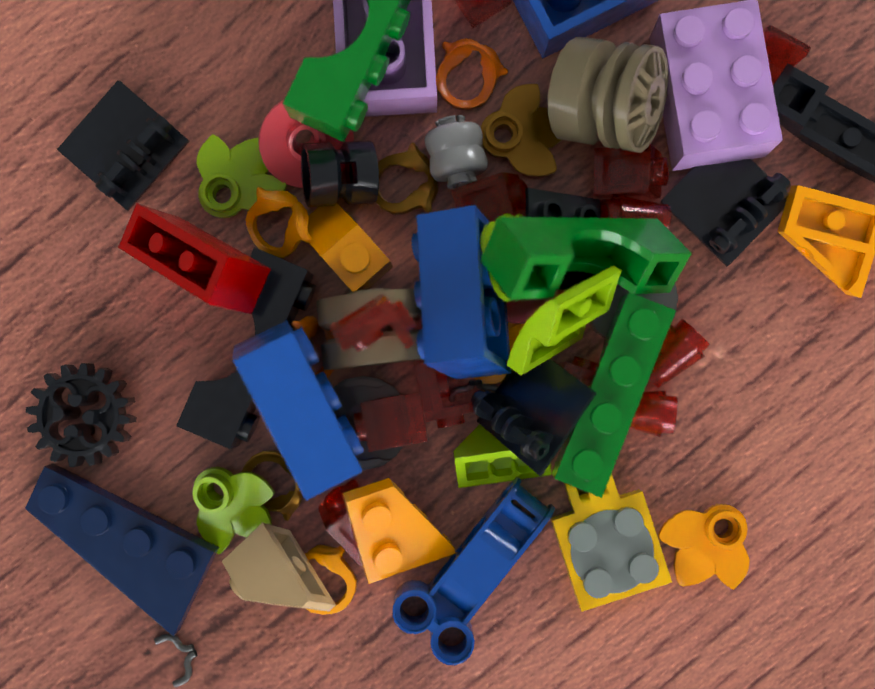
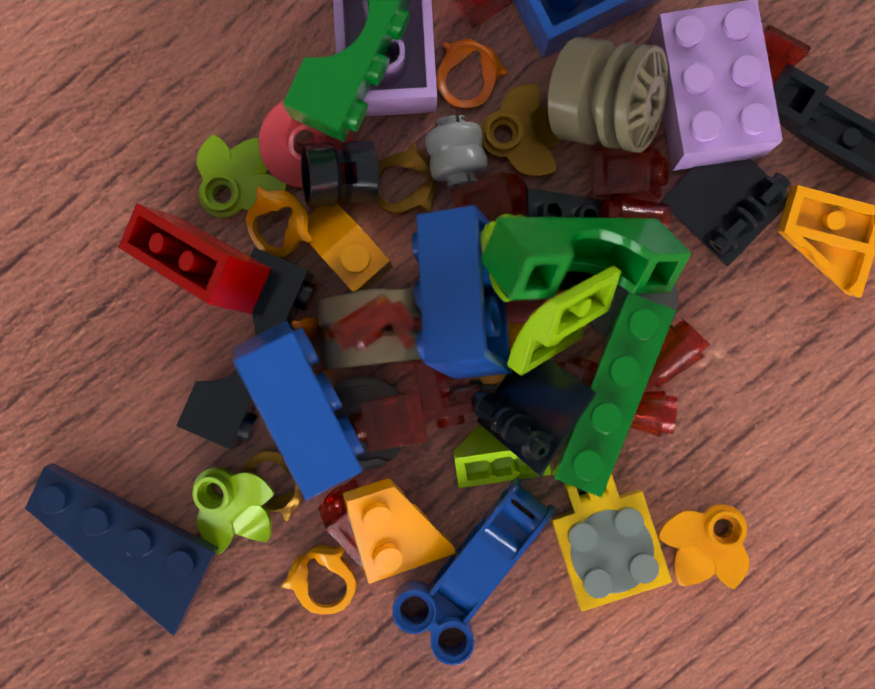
(84, 388): black gear -> none
(123, 145): black hinge -> none
(183, 648): dark grey piece -> none
(275, 571): tan slope -> none

